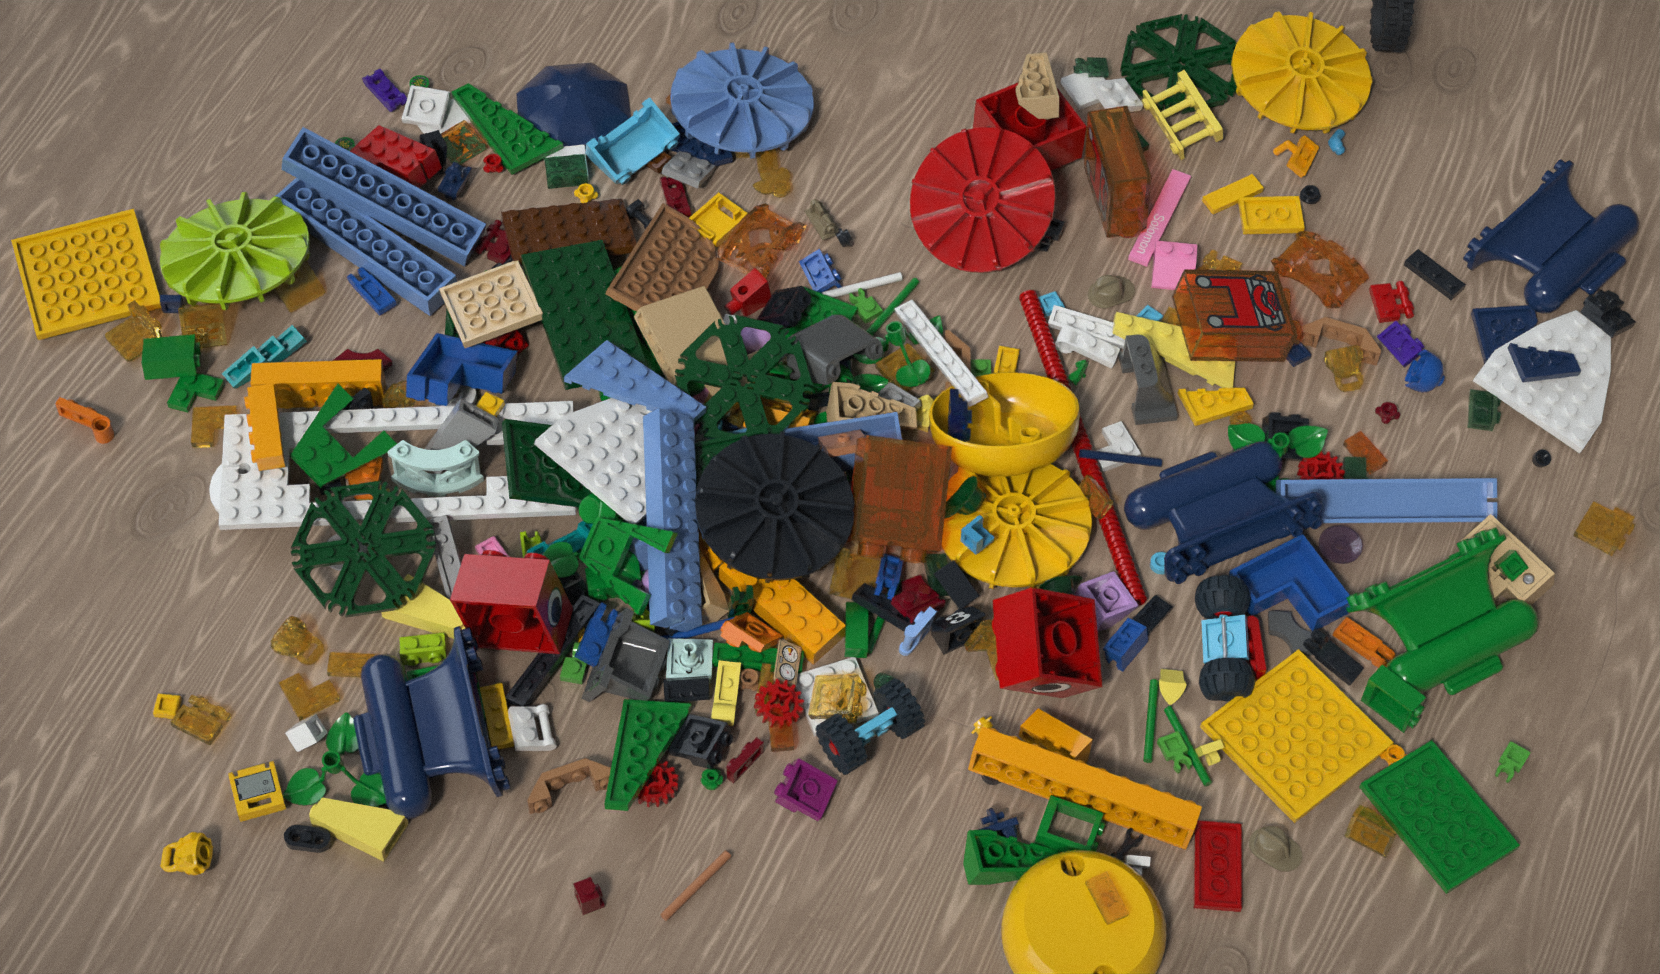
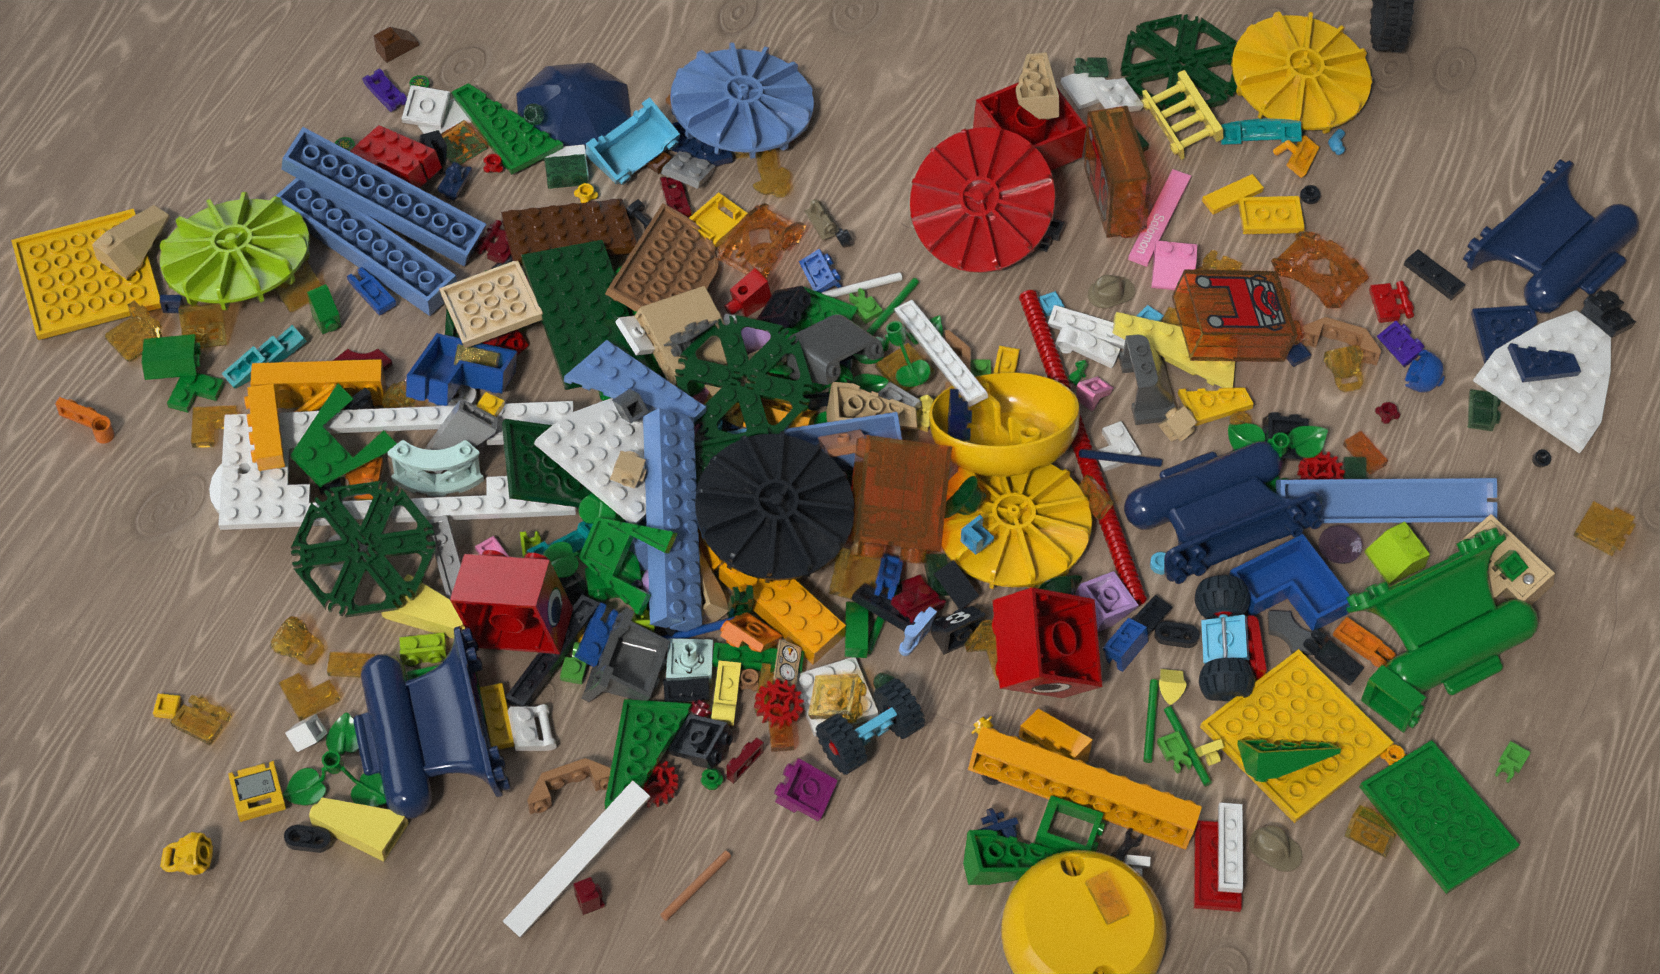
(129, 242): none -> tan wedge
(317, 401): none -> light orange axle
(324, 309): none -> green slope
(393, 43): none -> reddish brown slope
(477, 356): none -> clear yellow plate
(534, 114): none -> clear green piece
(576, 859): none -> white tile
(628, 469): none -> tan brick
(630, 406): none -> dark grey brick
(635, 335): none -> white plate
(680, 341): none -> dark grey hinge
(701, 708): none -> dark red plate
(1091, 391): none -> bright pink slope
(1176, 634): none -> black plate
(1178, 423): none -> tan brick
(1230, 847): none -> white plate
(1261, 129): none -> teal slope
(1273, 761): none -> green wedge
(1397, 553): none -> lime slope

